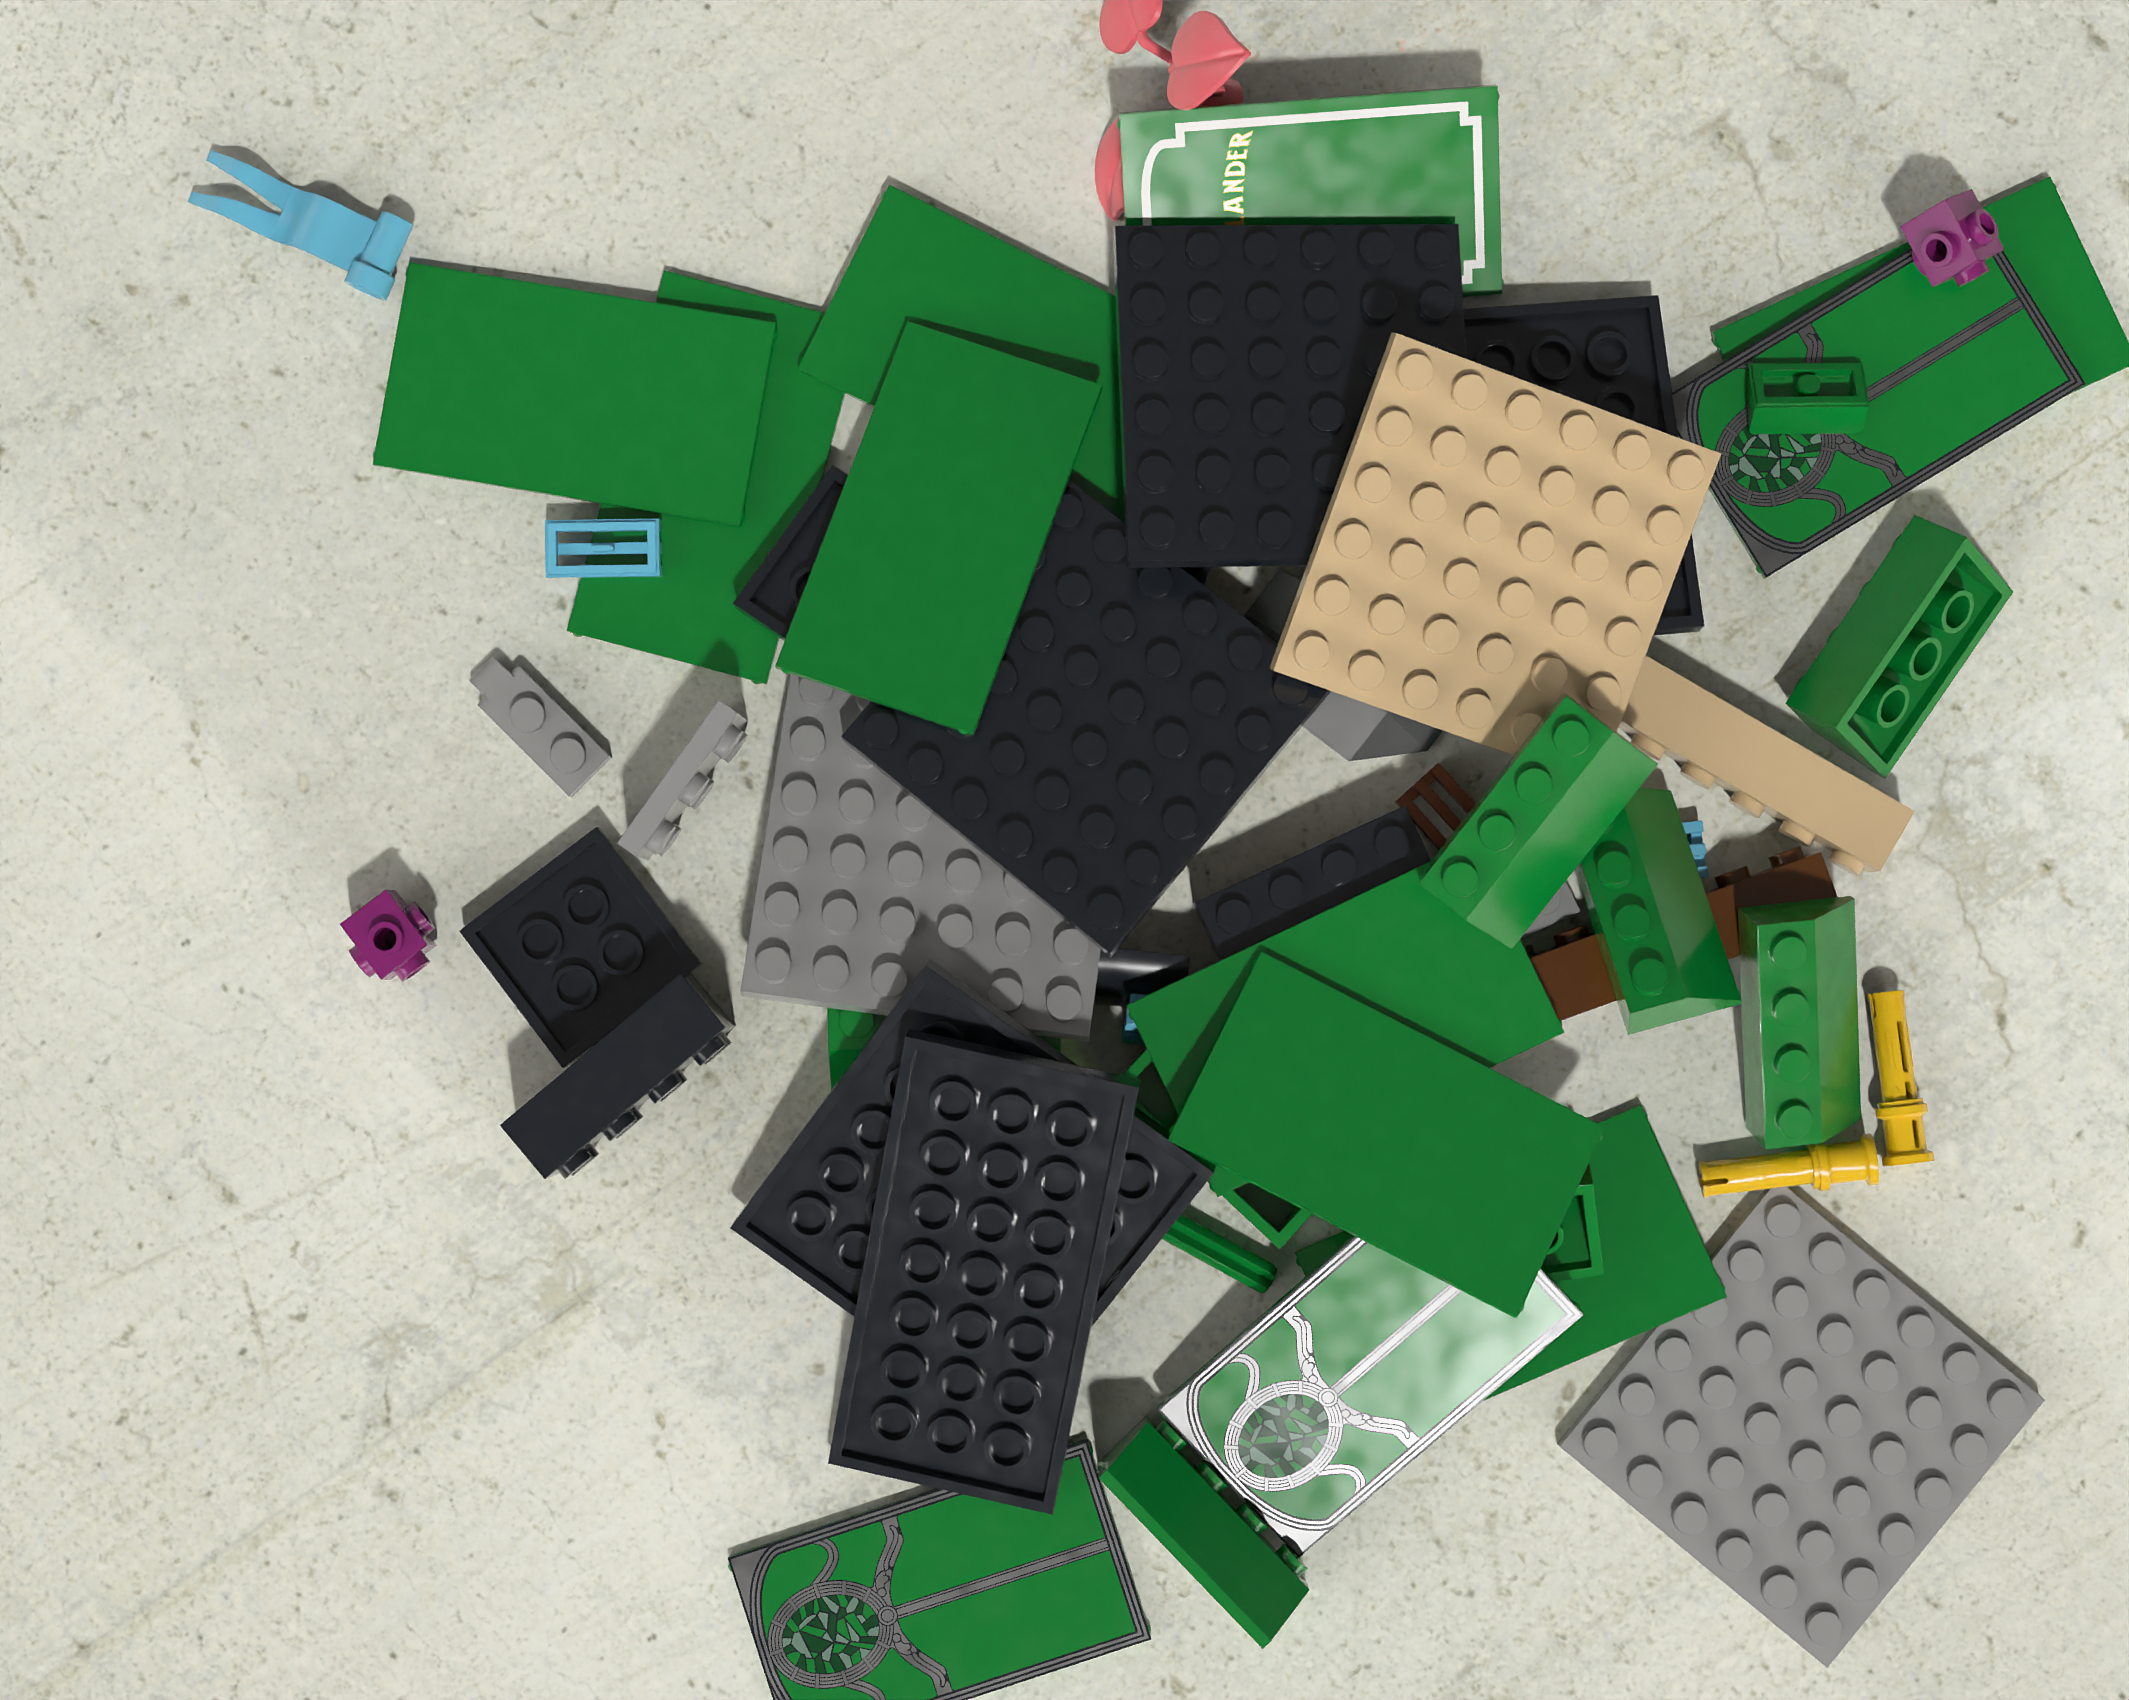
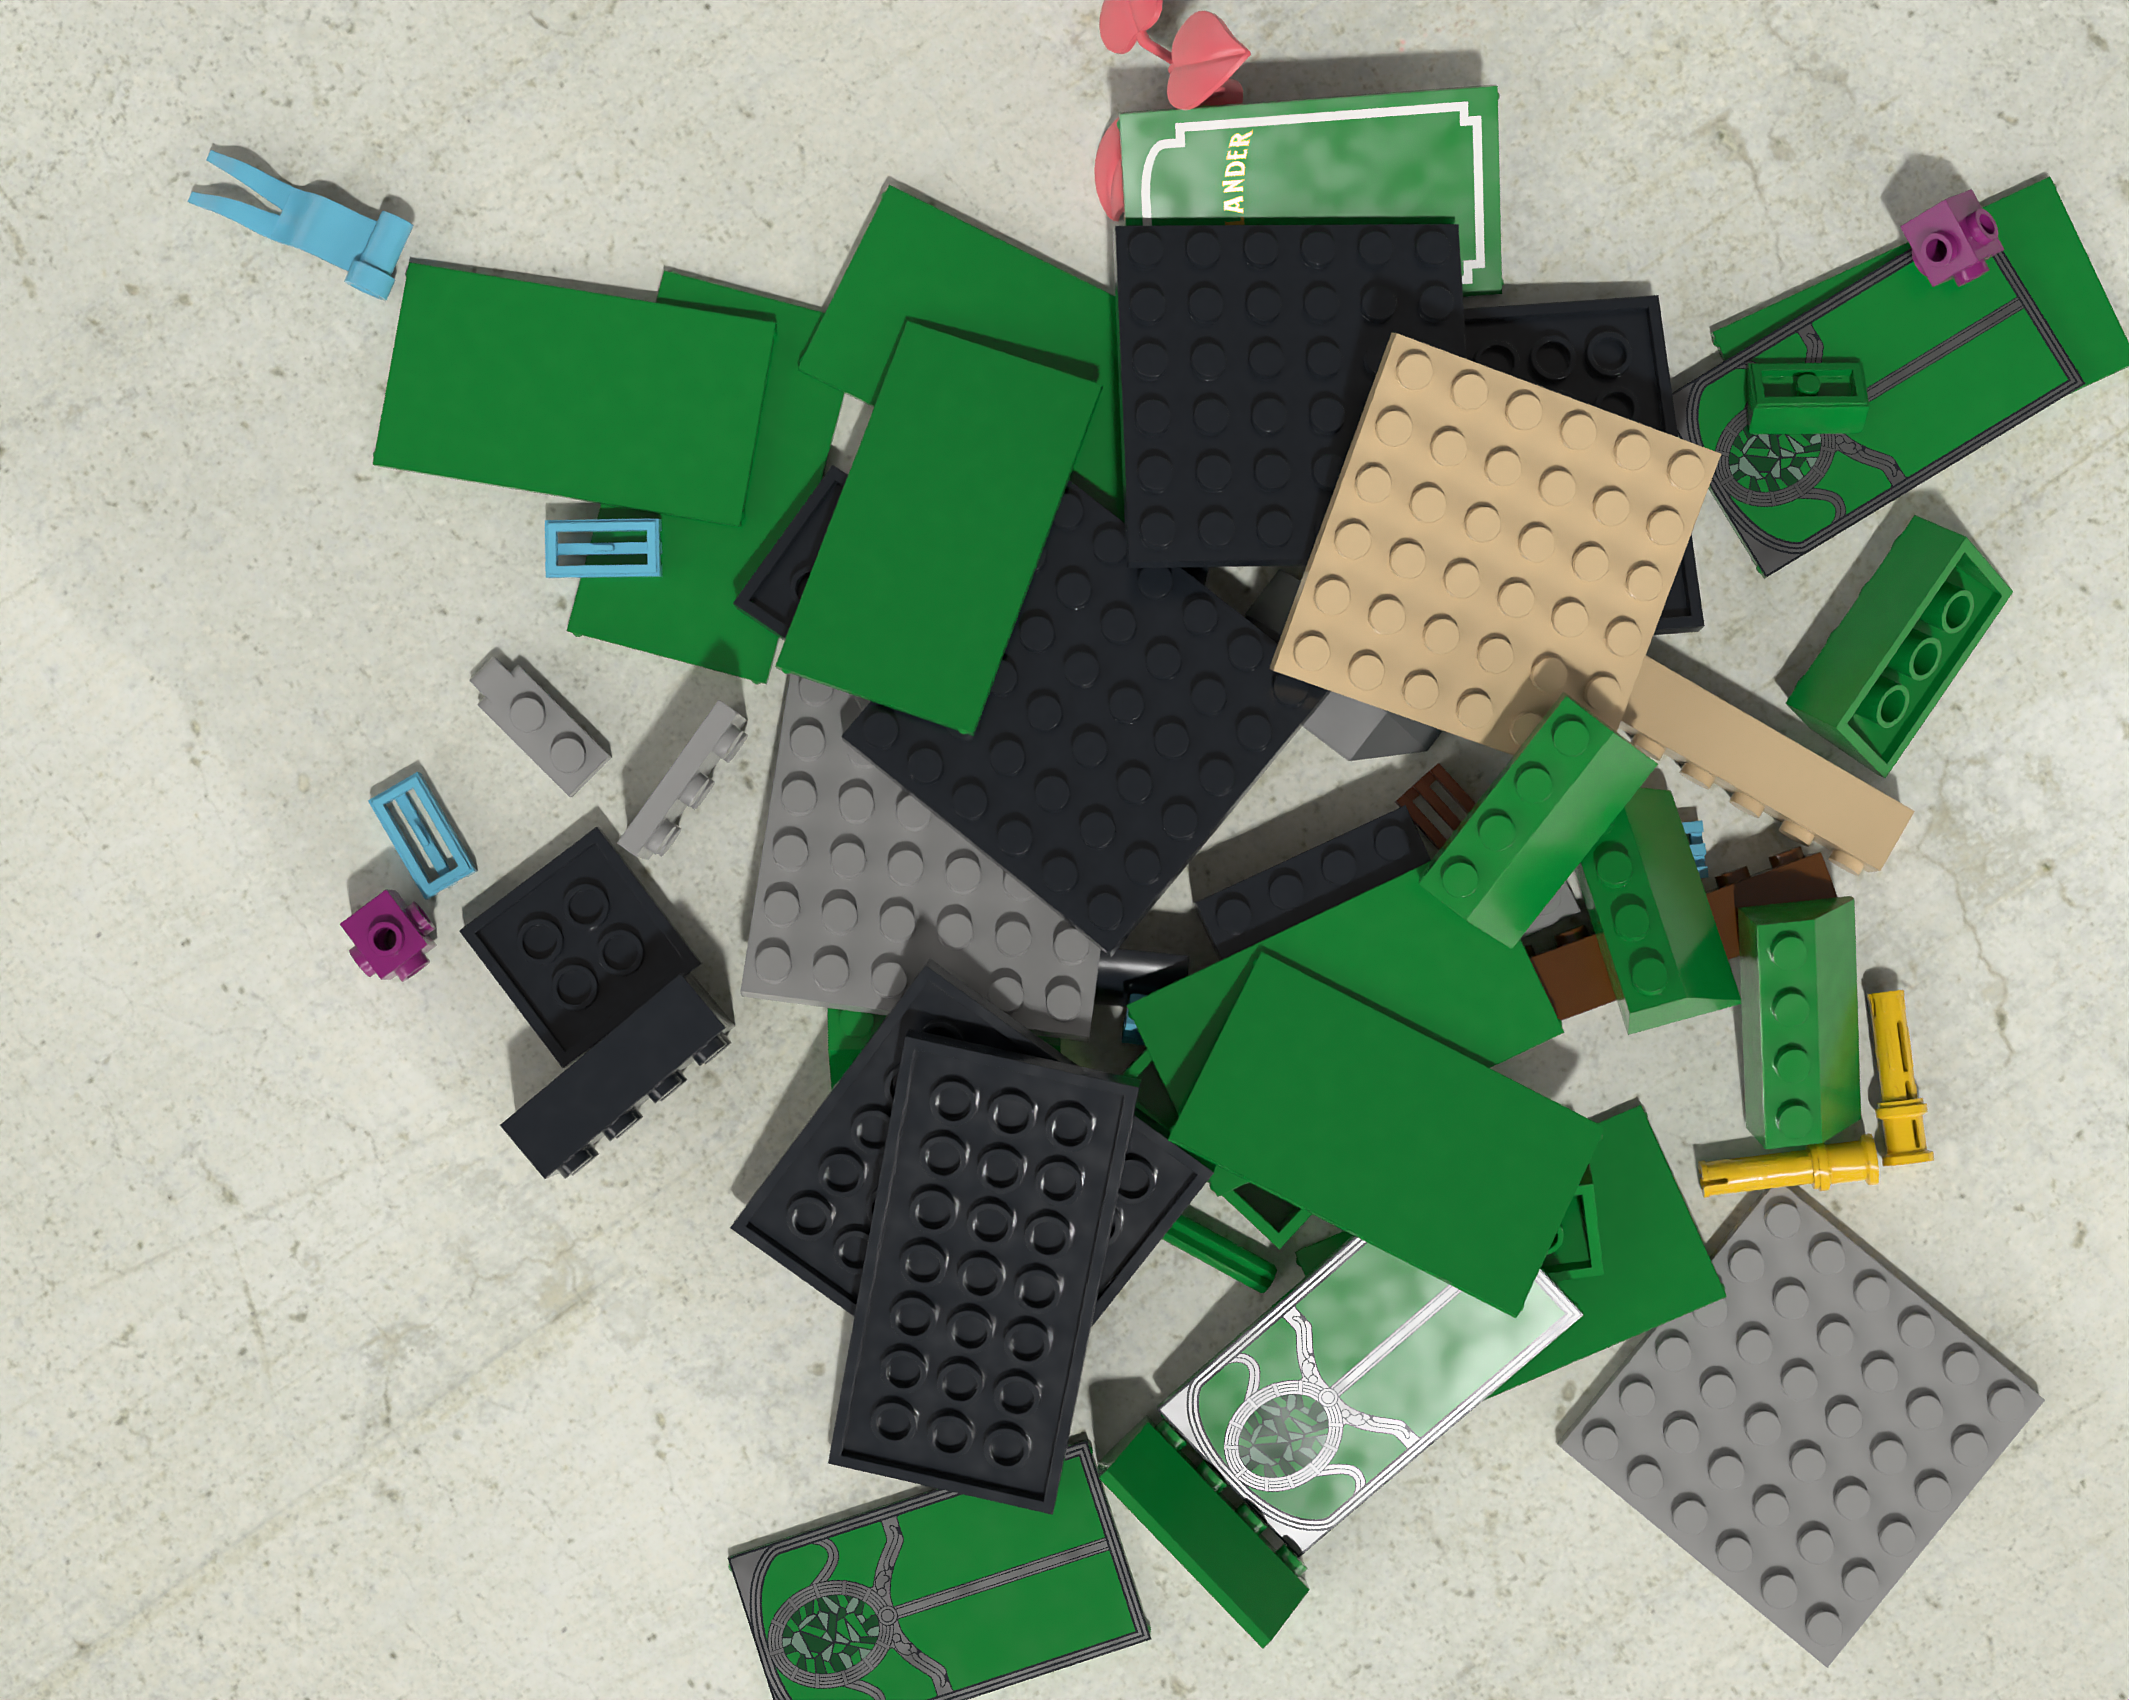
(447, 877): none -> medium azure tile

